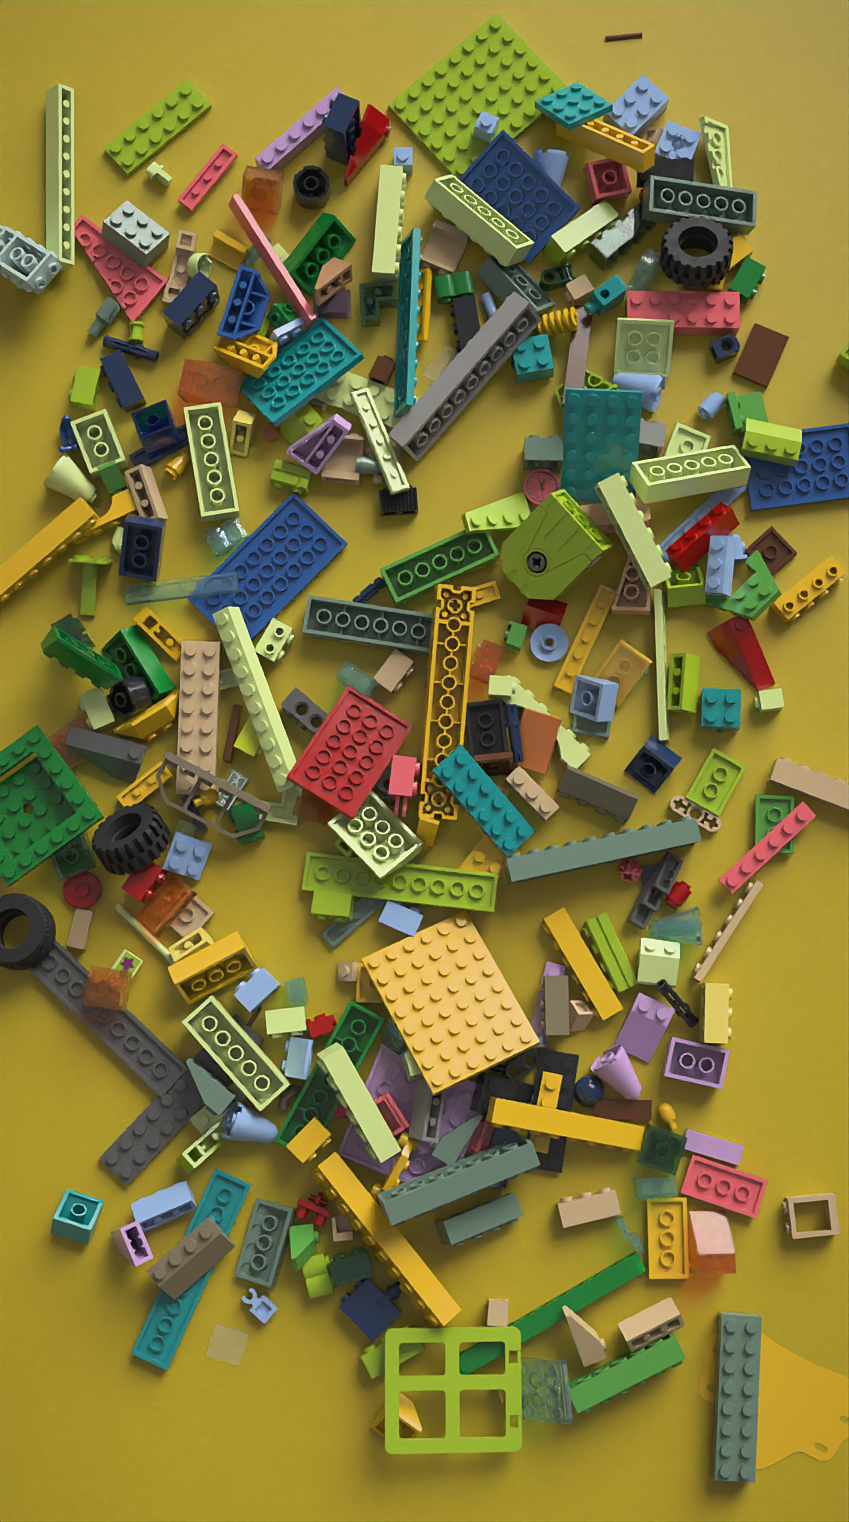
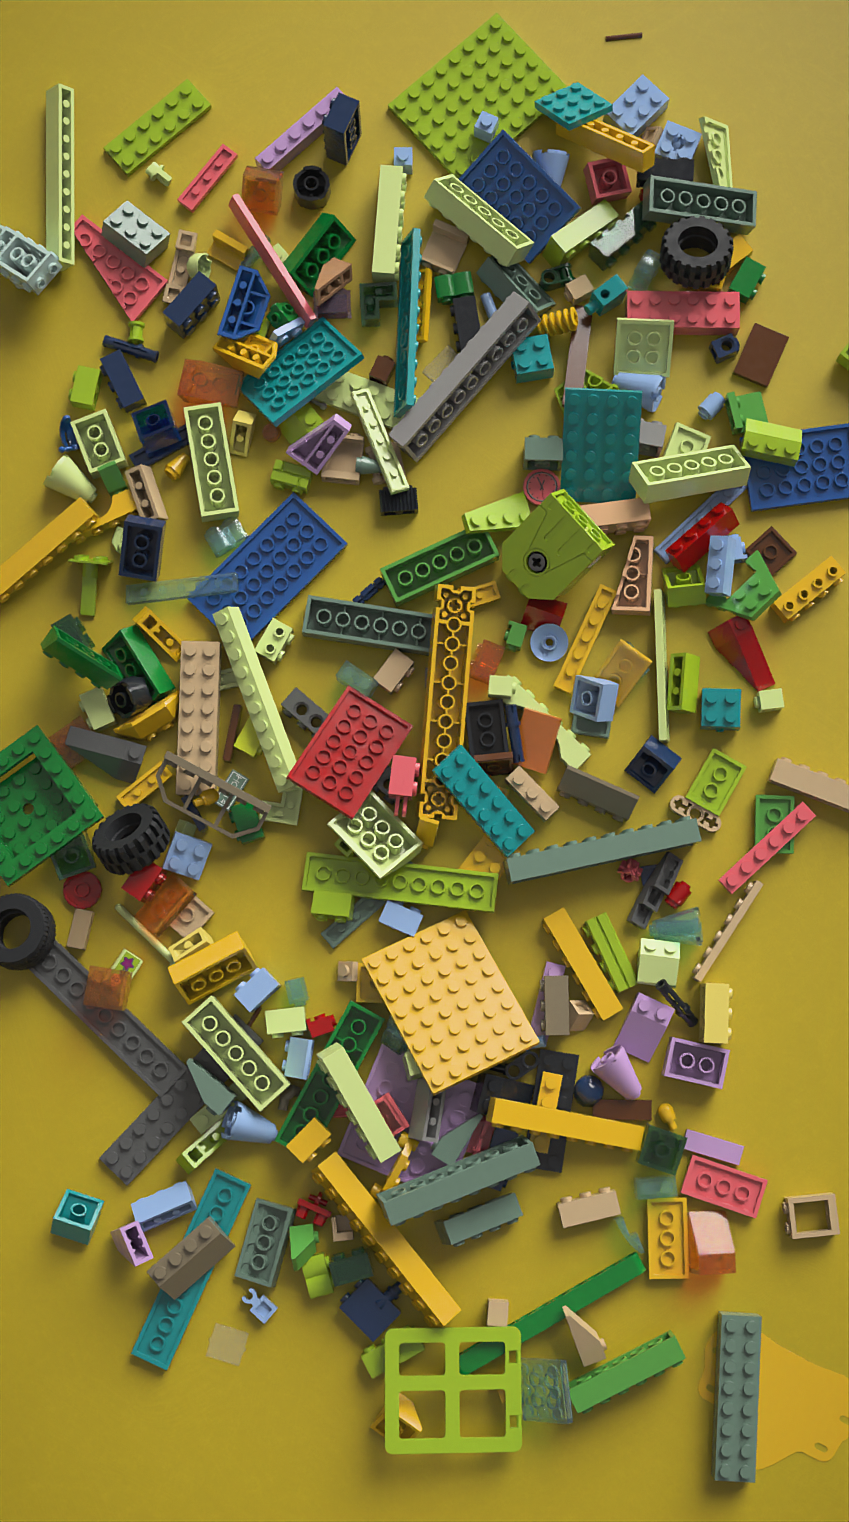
(104, 316): sand green arm -> none
(313, 809): clear orange wing -> none
(373, 132): red wedge -> none
(632, 530): yellowish green brick -> none
(651, 1324): tan brick -> none

